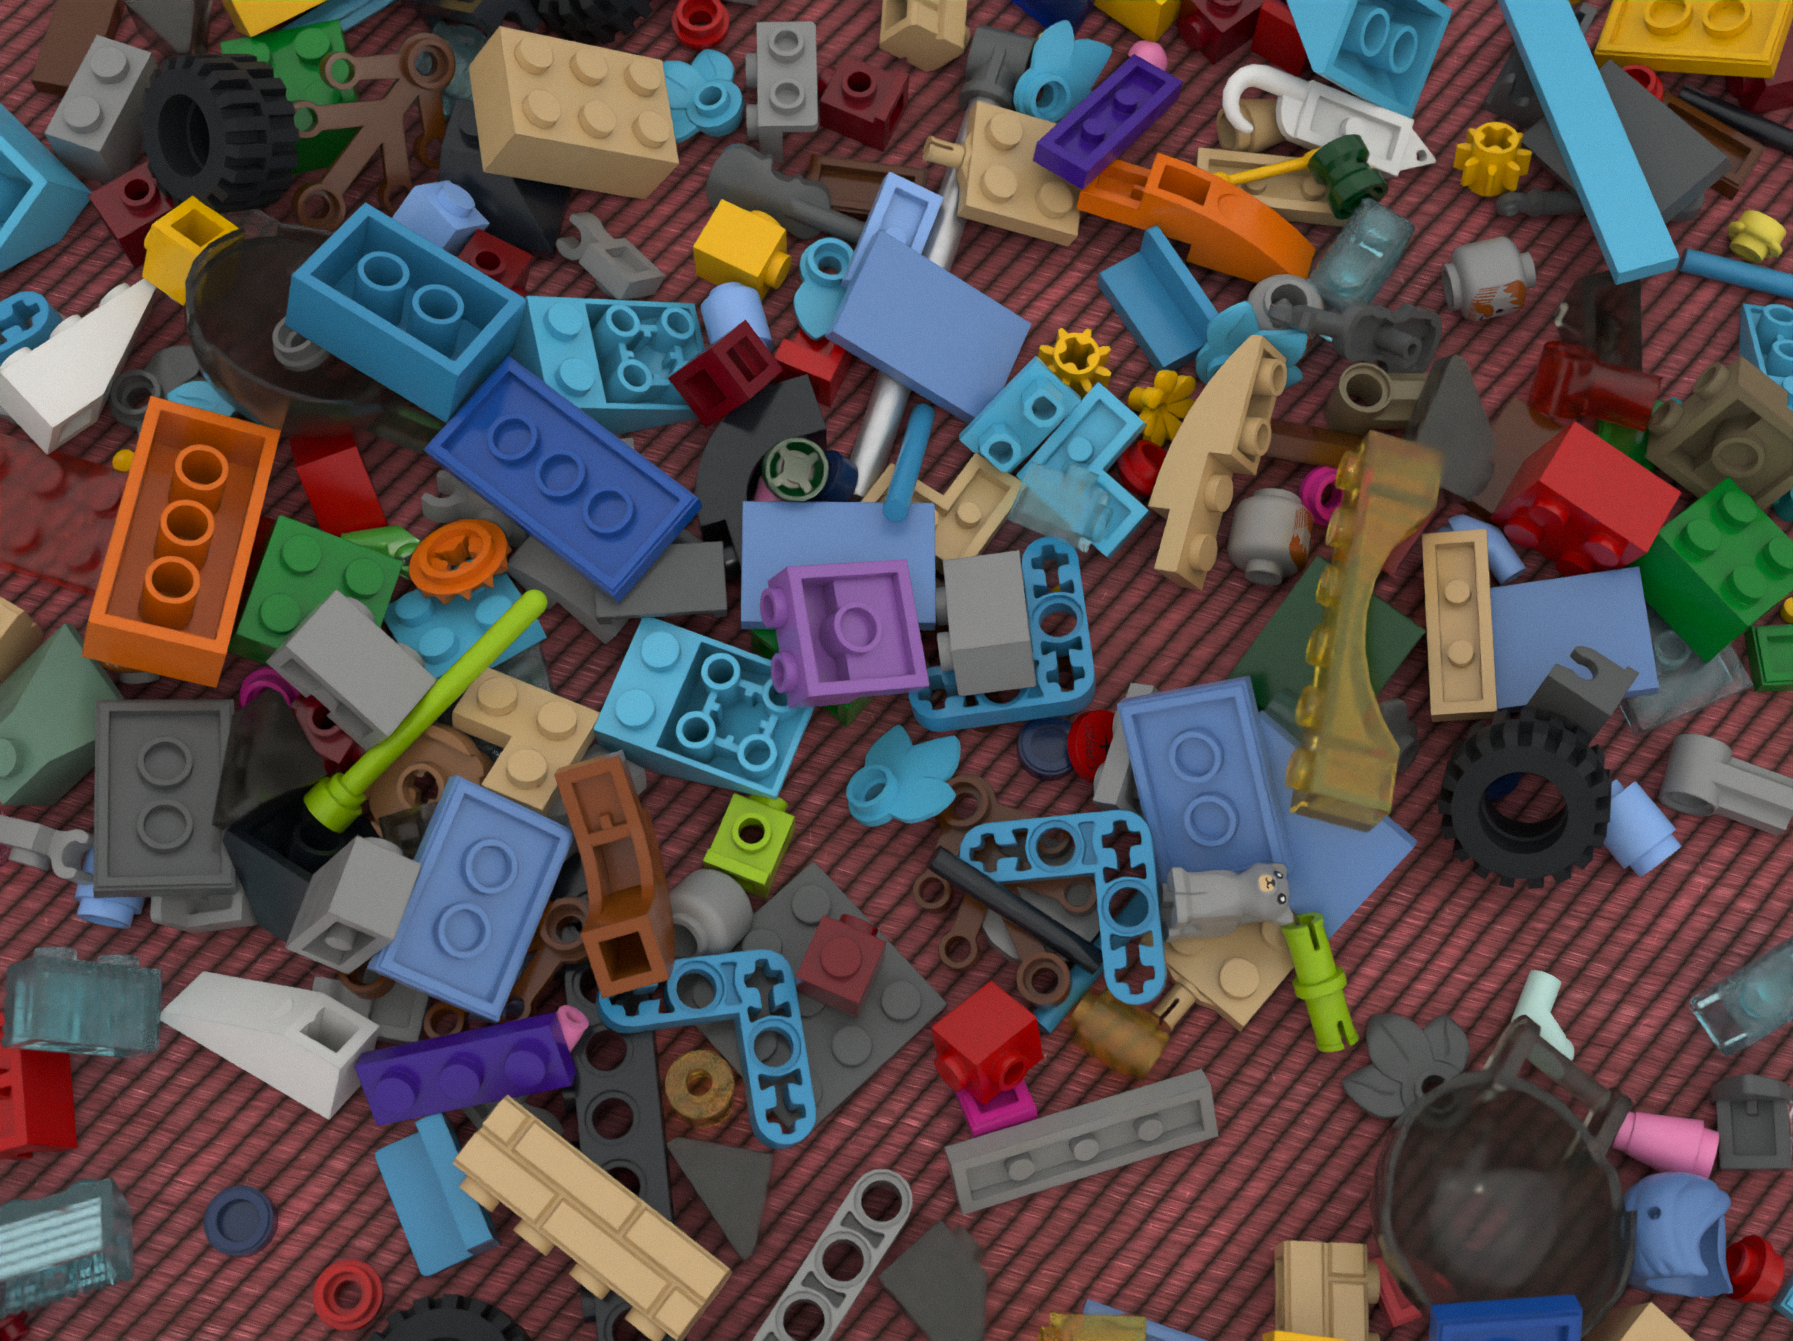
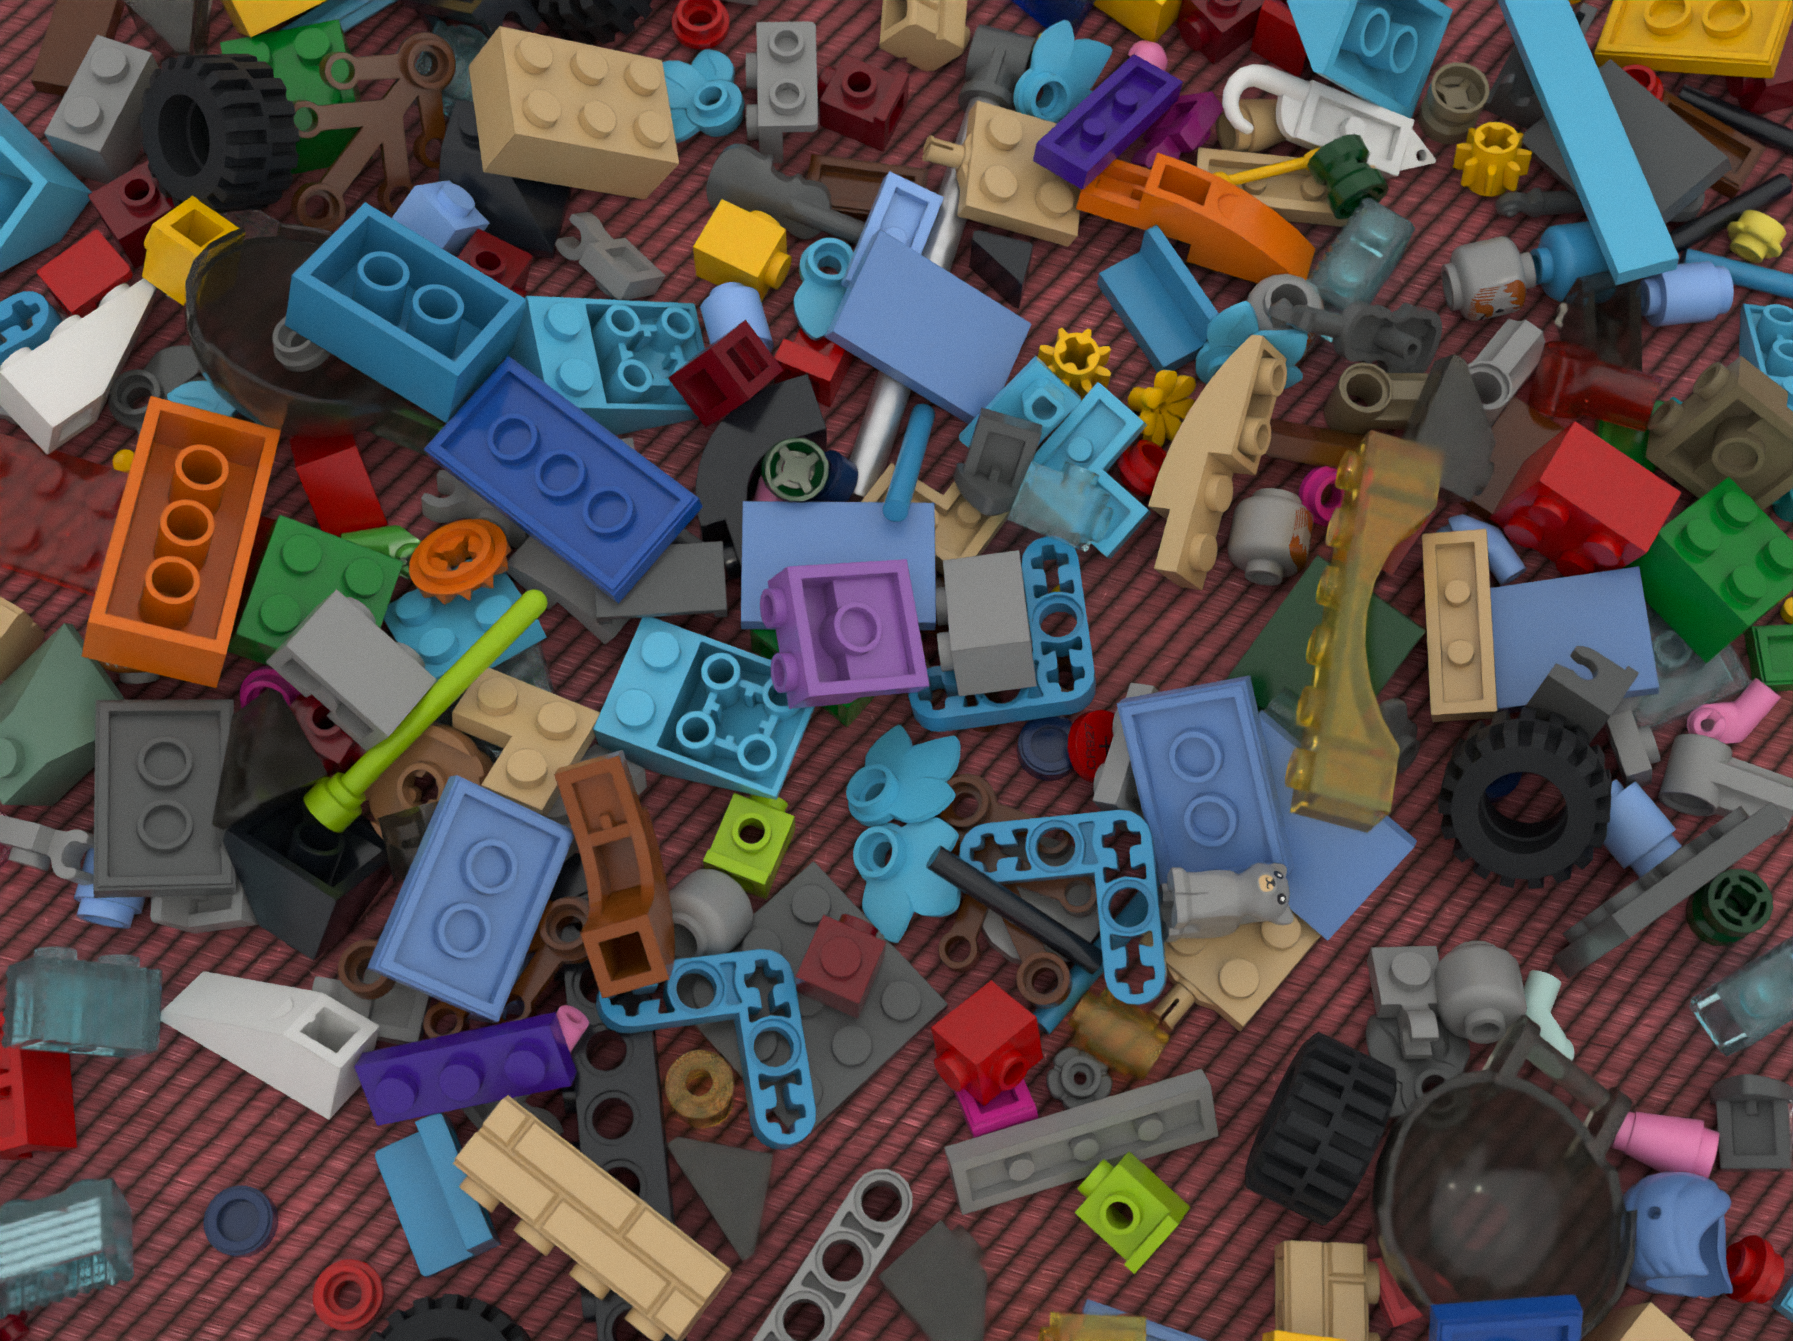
(84, 274): none -> red panel
(354, 904): light grey brick -> none
(904, 883): none -> medium azure plate
(997, 461): none -> dark grey tile
(1001, 264): none -> black slope
(1061, 1081): none -> dark grey plate
(1154, 1208): none -> lime brick
(1180, 128): none -> magenta plate
(1320, 982): lime pin -> none
(1321, 1129): none -> black tyre
(1406, 990): none -> light grey plate
(1453, 102): none -> dark tan wheel
(1479, 991): none -> light grey head
(1506, 365): none -> light grey piece
(1565, 255): none -> dark azure head
(1632, 745): none -> light grey plate
(1666, 885): none -> dark grey plate
(1687, 294): none -> light blue brick
(1716, 916): none -> dark green wheel
(1730, 211): none -> black bar
(1735, 719): none -> bright pink arm

